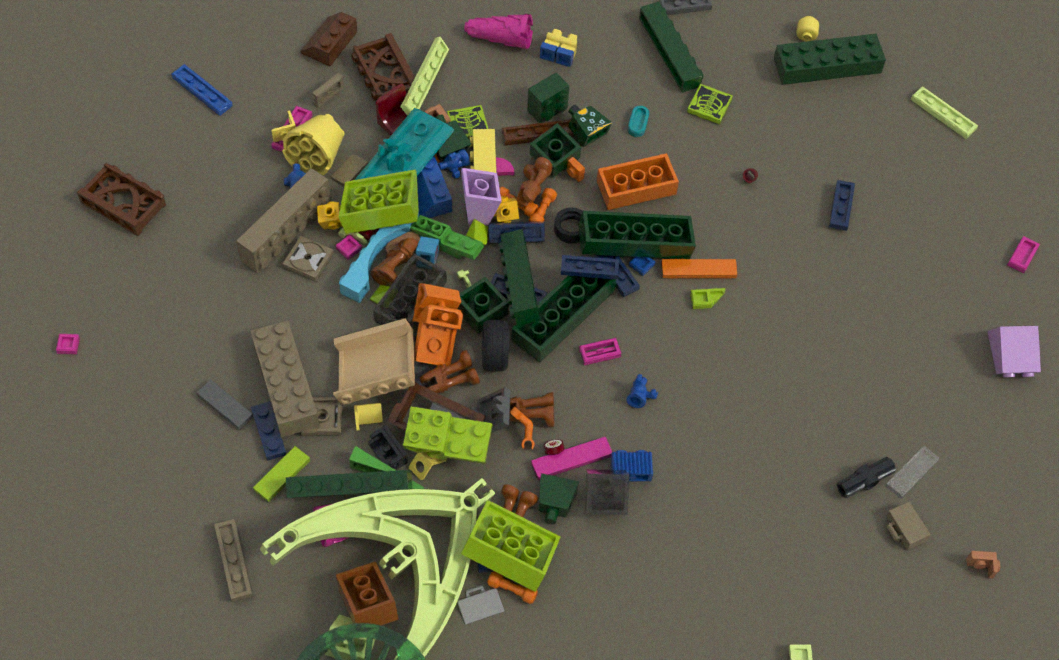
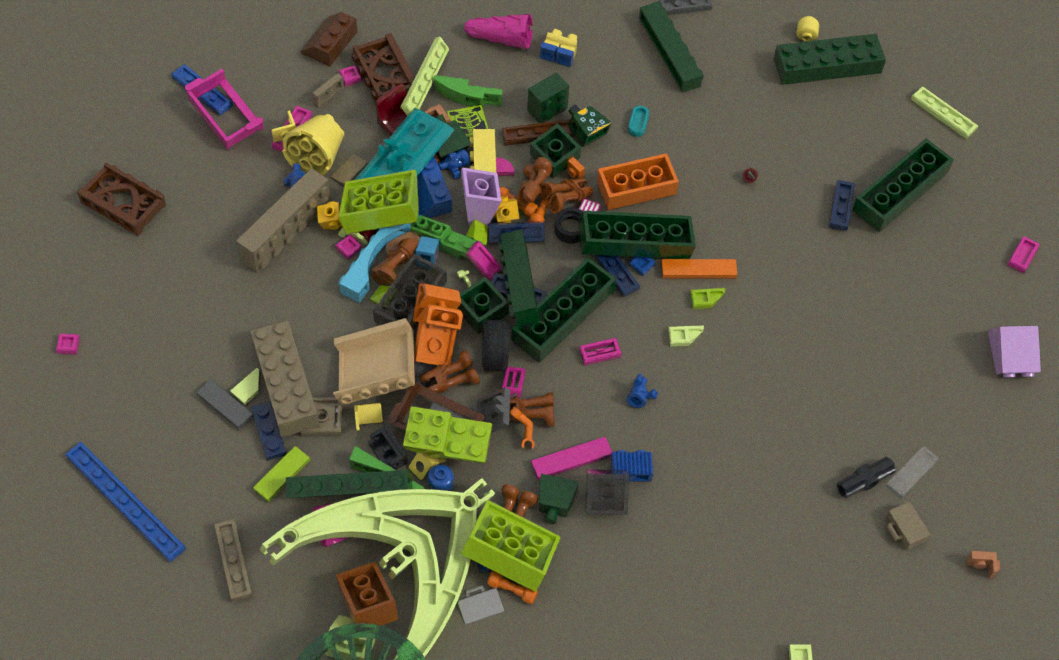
(125, 502): none -> blue tile
(199, 87): none -> dark pink piece
(247, 388): none -> yellowish green tile
(308, 268): dark tan piece -> none
(350, 75): none -> dark pink tile
(440, 478): none -> blue head
(461, 92): none -> bright green slope
(483, 260): none -> dark pink tile
(512, 389): none -> dark pink tile
(554, 447): dark red tile -> none
(571, 190): none -> dark orange piece
(588, 205): none -> tile
(589, 267): dark blue plate -> none
(683, 335): none -> yellowish green tile
(709, 104): tile -> none
(902, 185): none -> dark green brick

